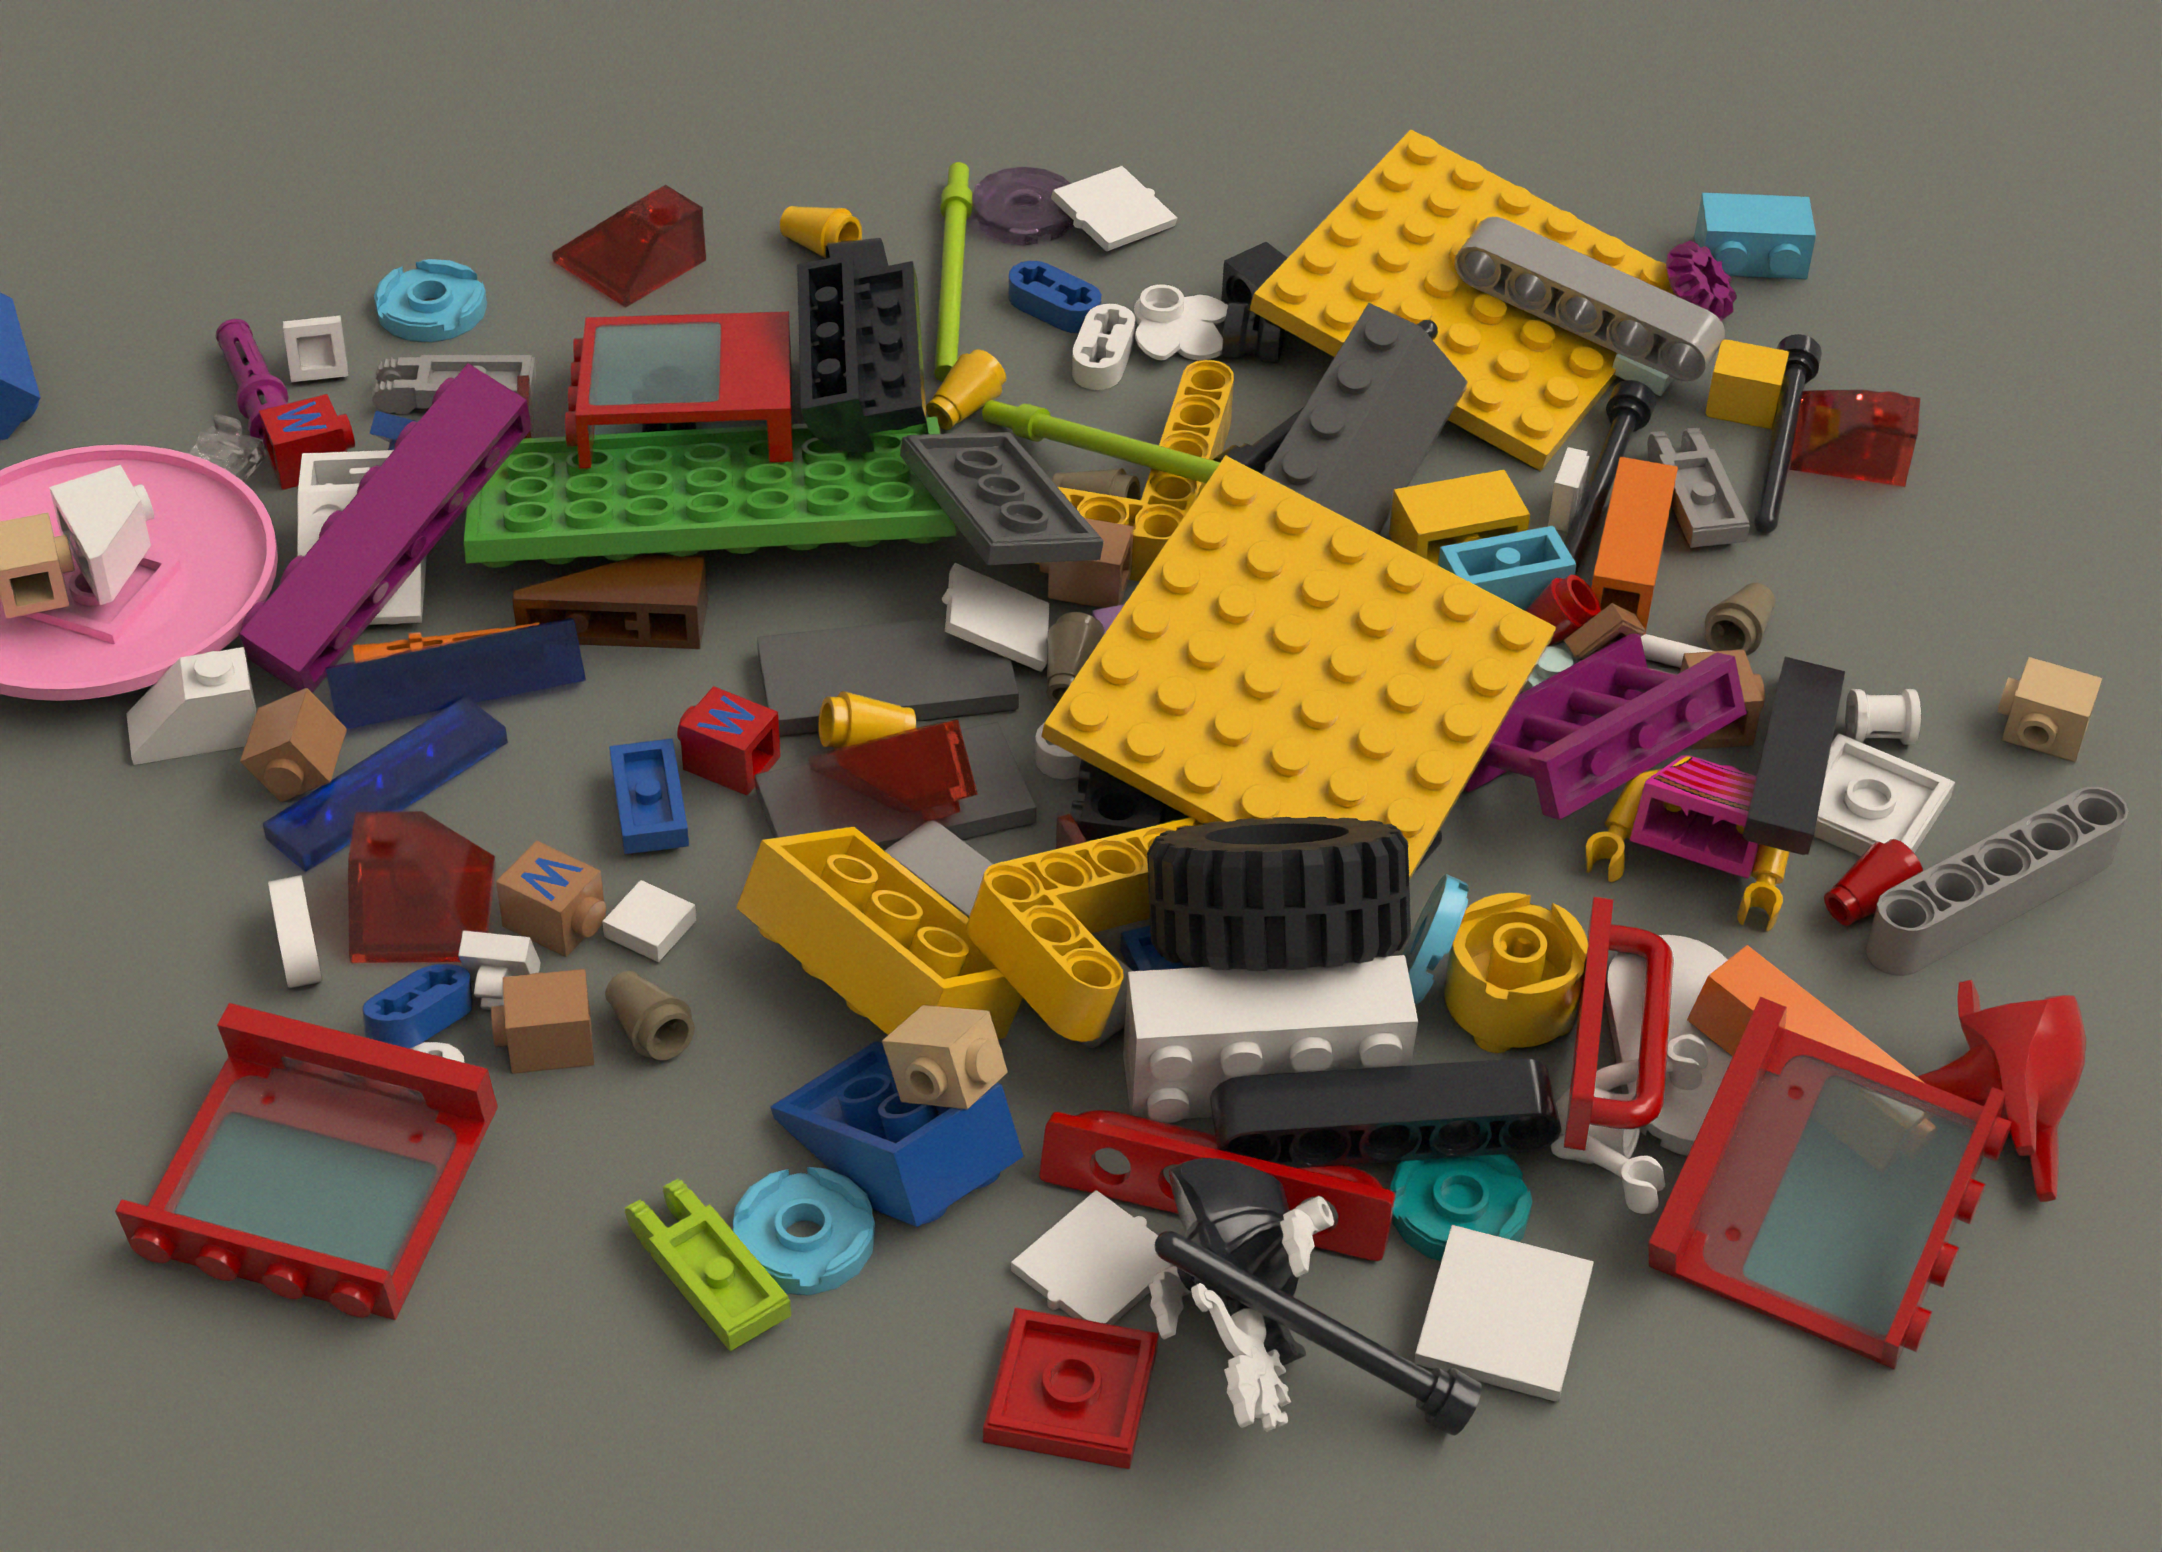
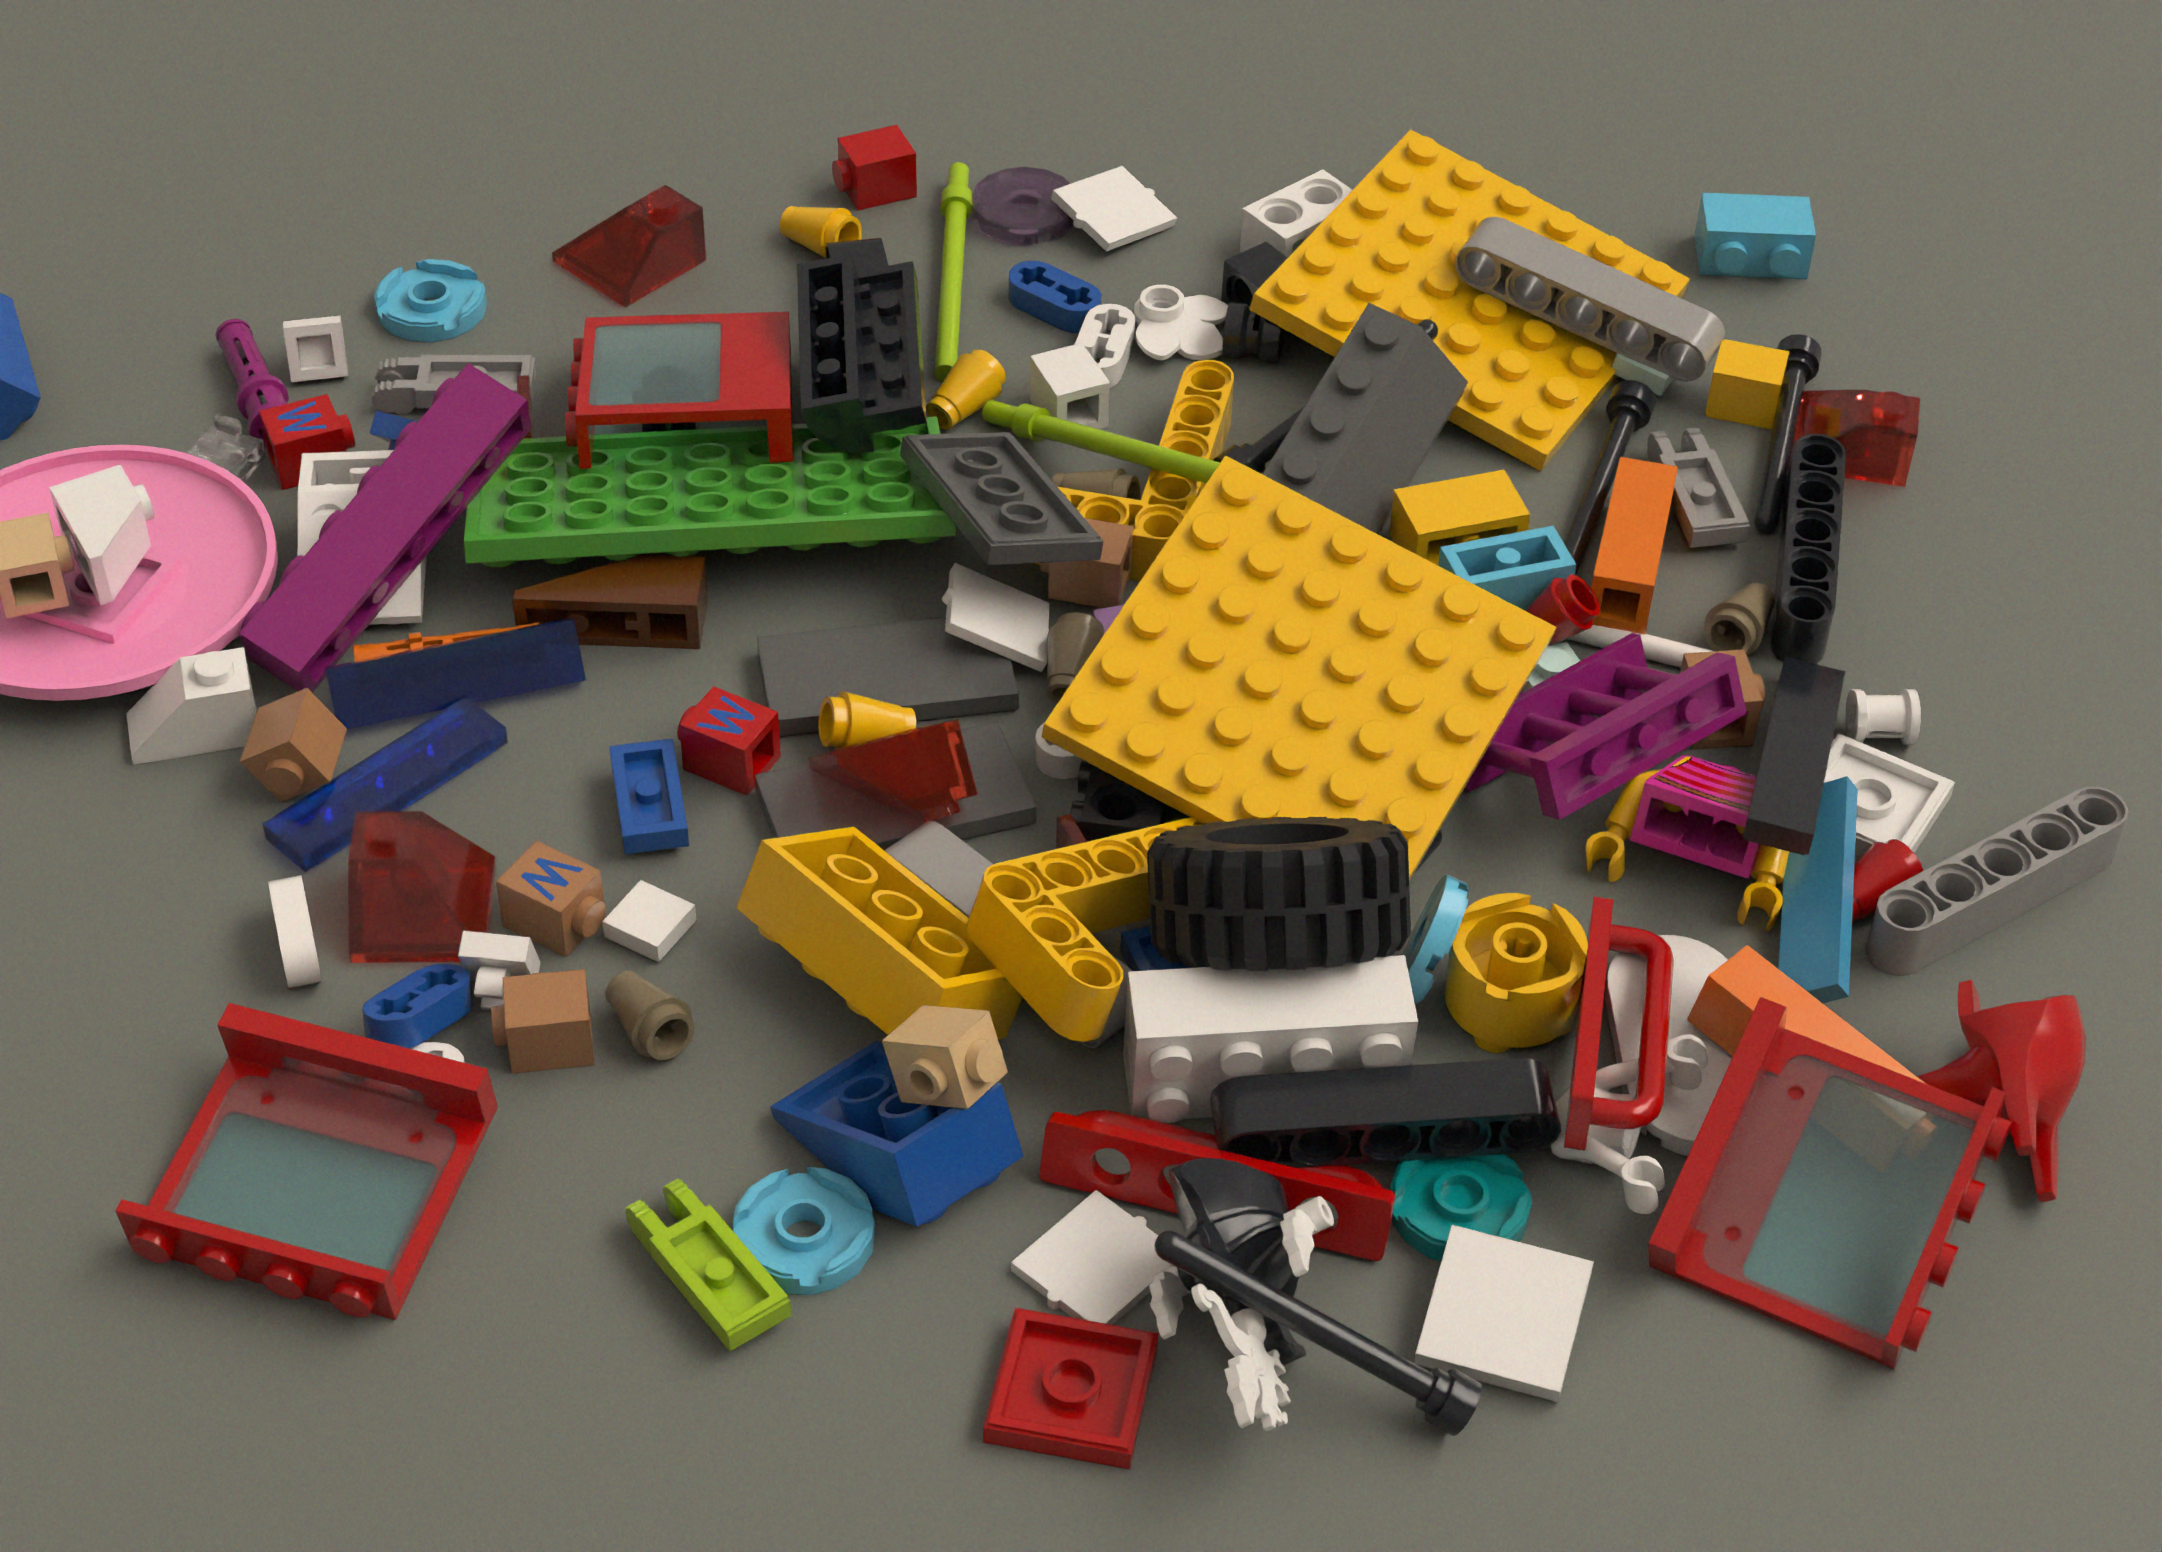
(876, 167): none -> red brick
(1070, 386): none -> white brick
(1291, 213): none -> white brick
(1568, 488): white tile -> none
(1603, 630): medium nougat tile -> none
(1700, 279): magenta gear -> none
(1809, 549): none -> black beam
(1820, 899): none -> dark azure tile
(2049, 708): tan brick -> none

